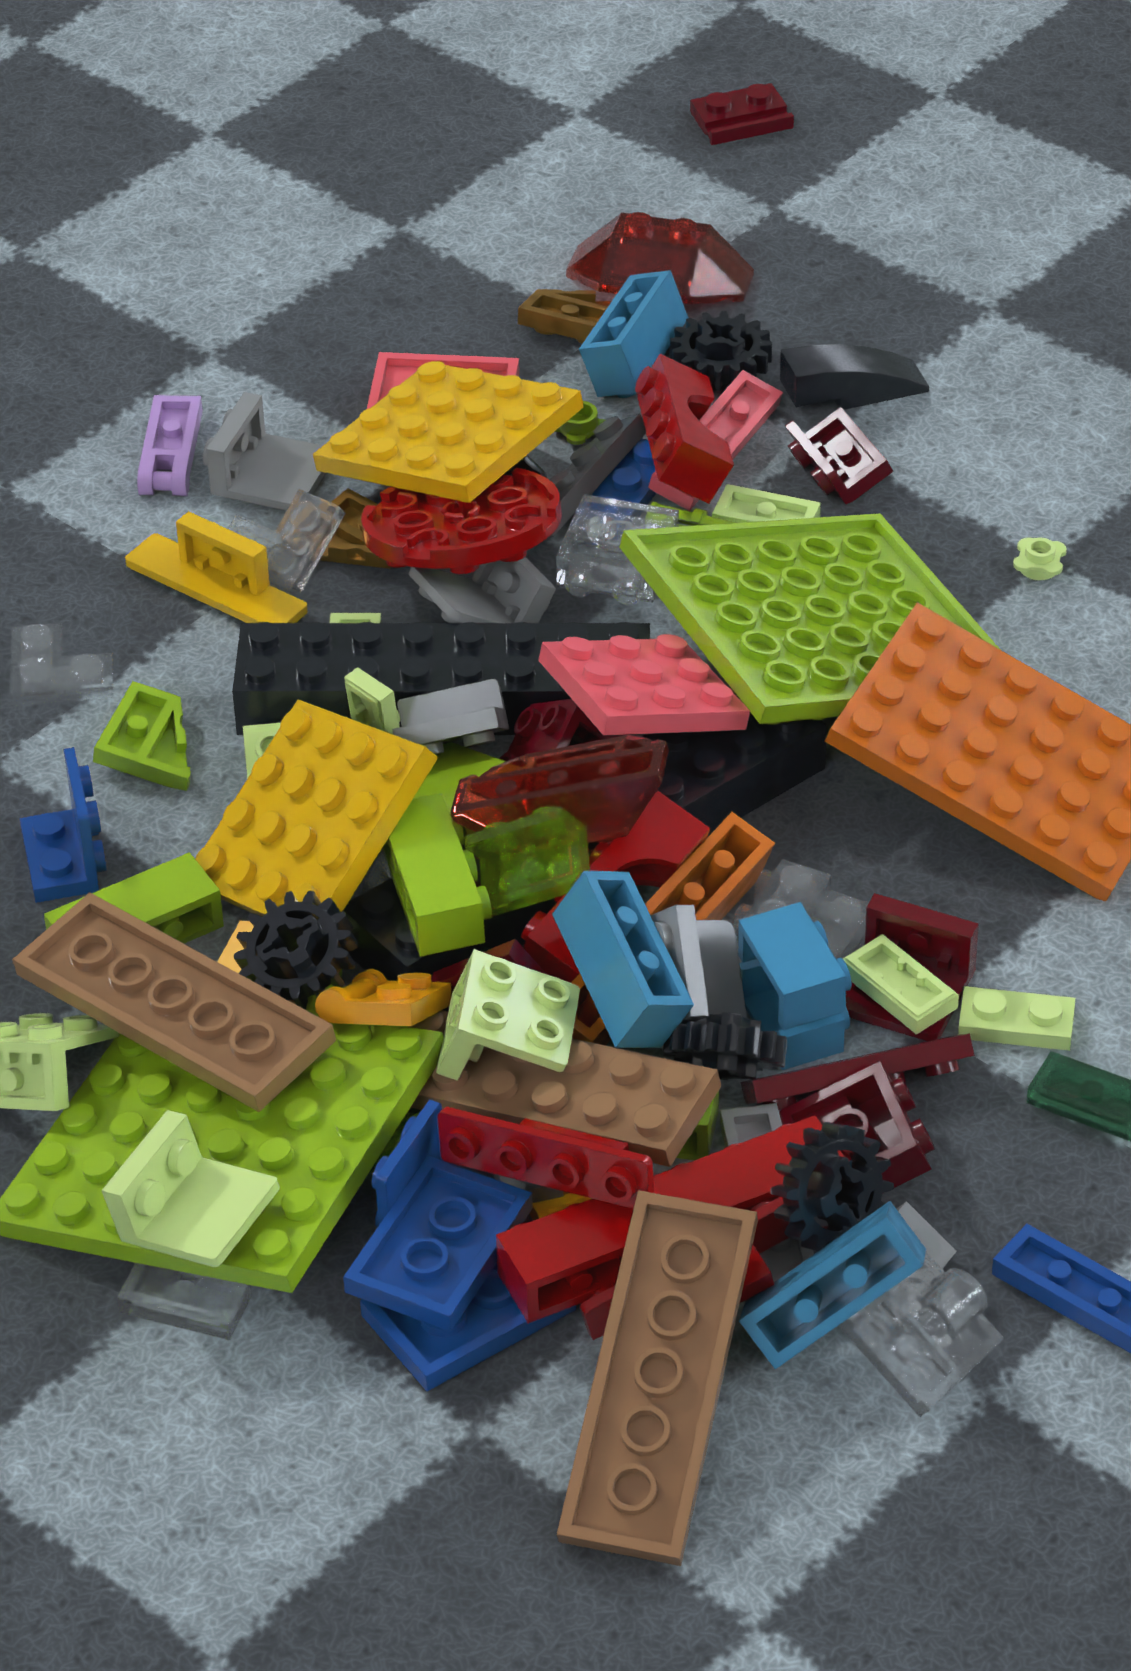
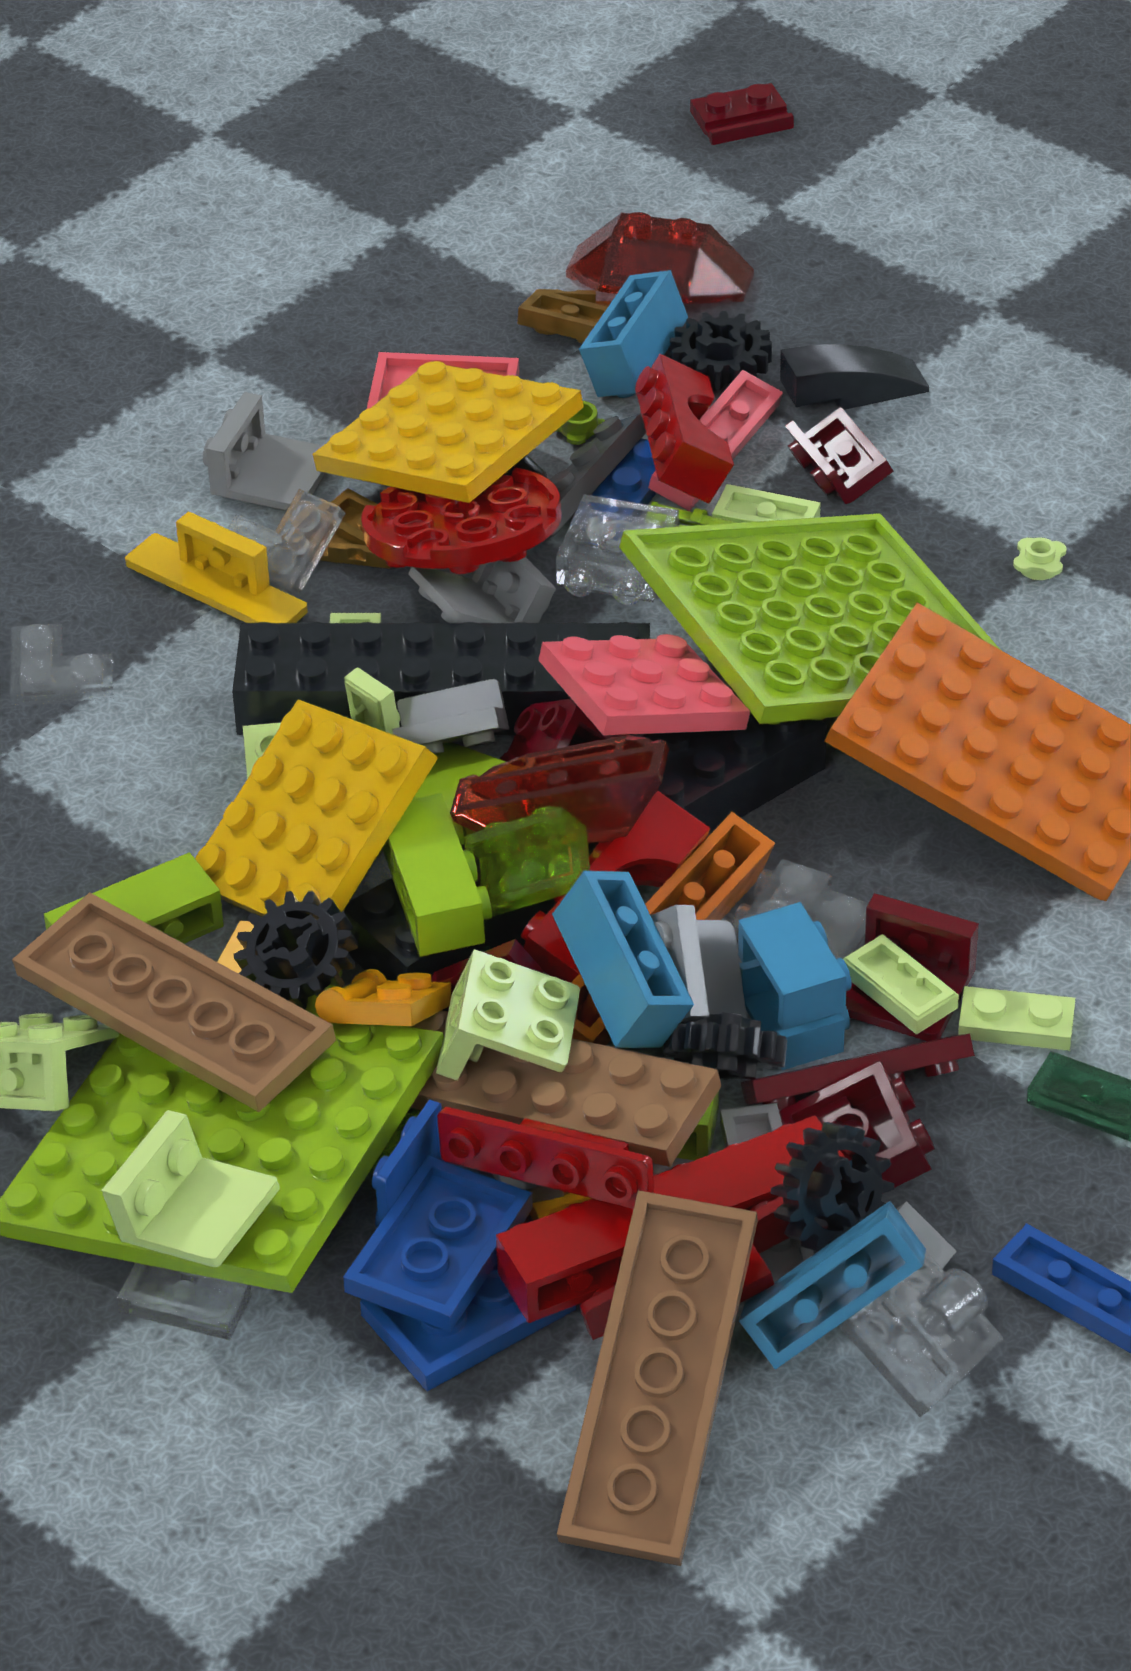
(60, 843): blue bracket -> none
(146, 738): lime wing -> none
(169, 445): lavender plate -> none

